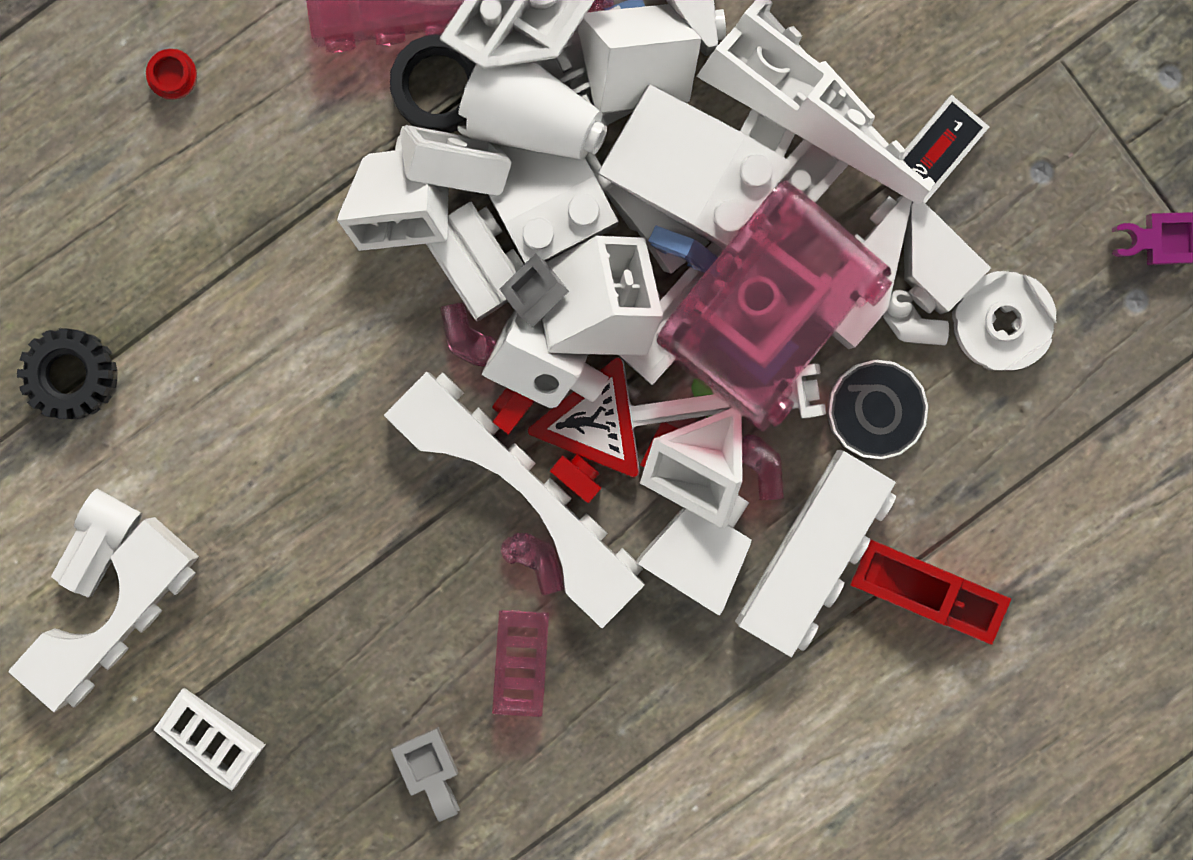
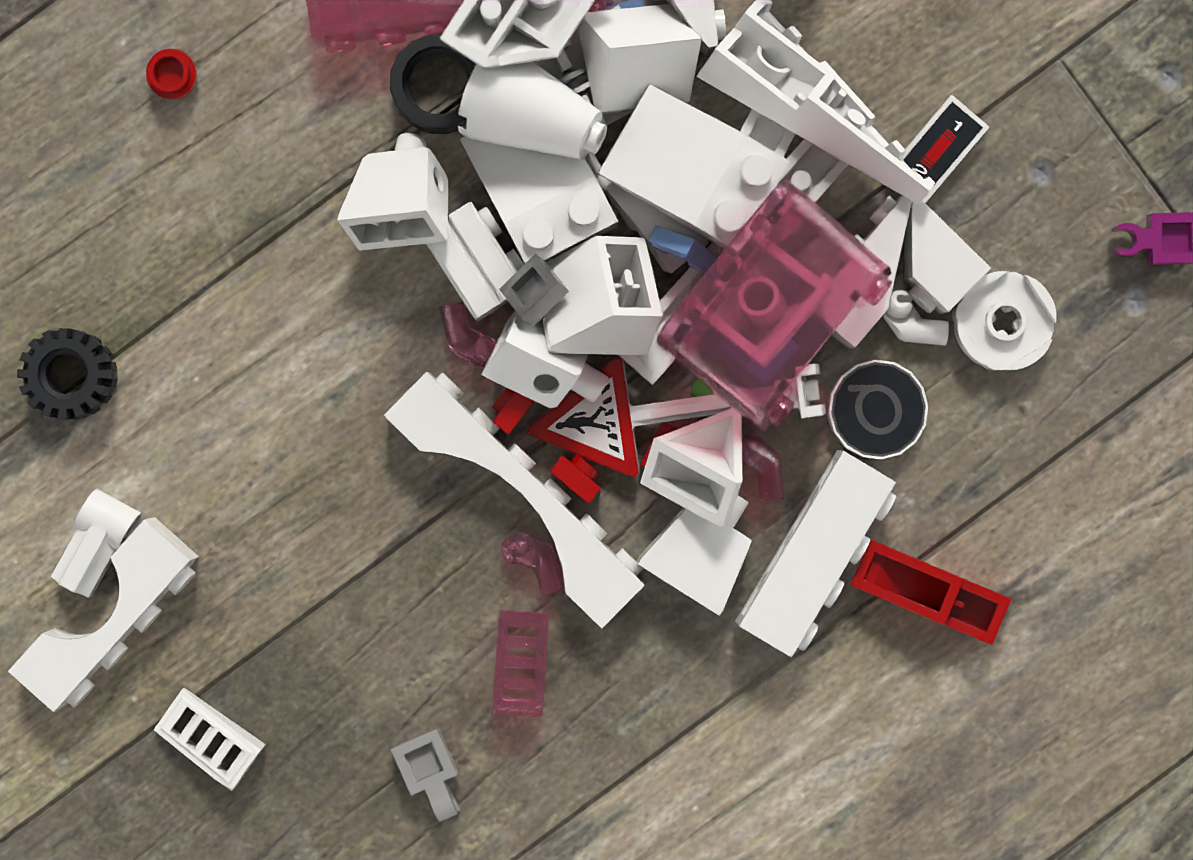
(453, 161): white slope -> none

